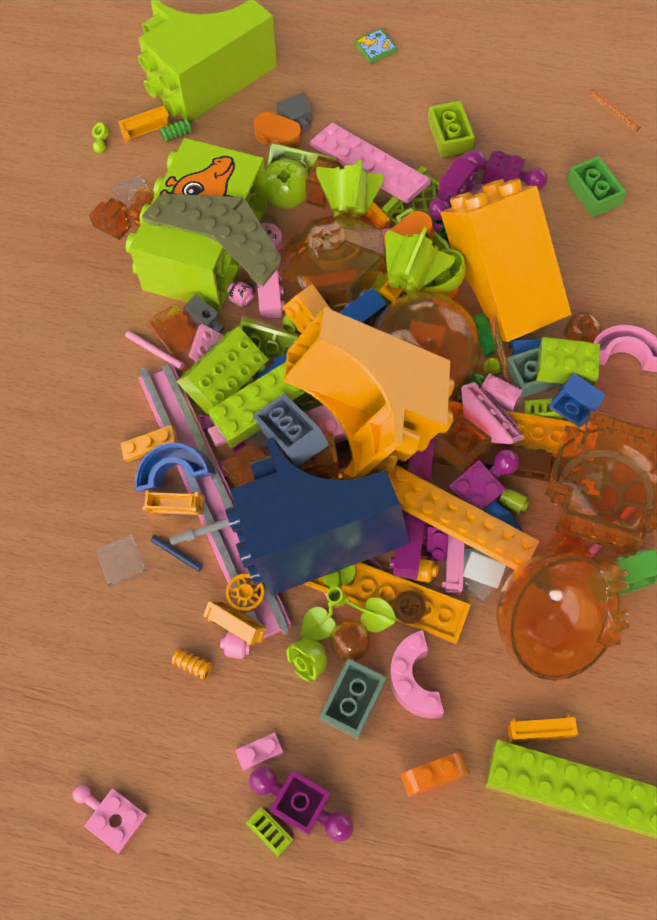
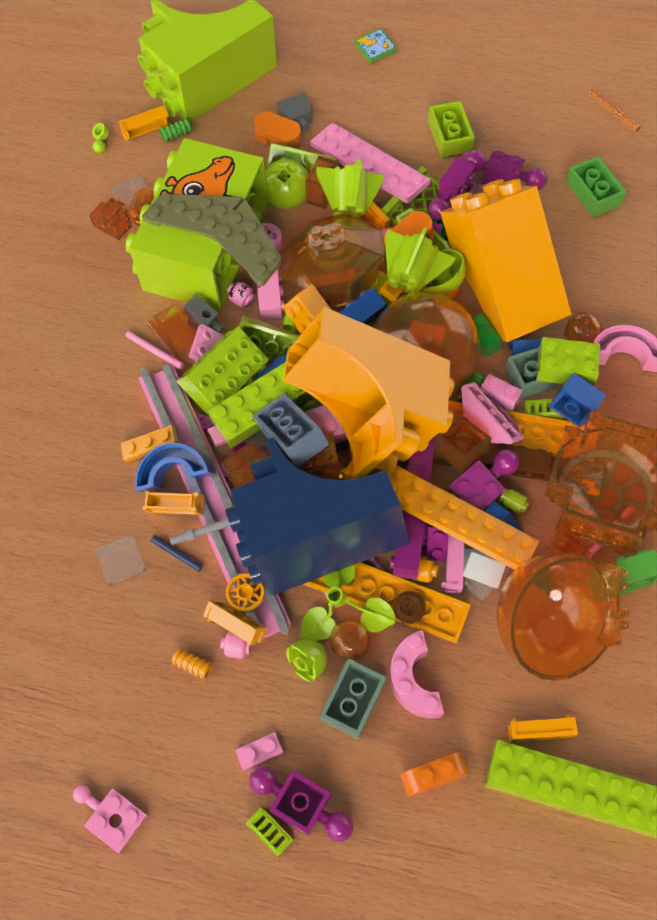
(491, 366): lime plate -> none
(499, 349): clear orange bar -> none

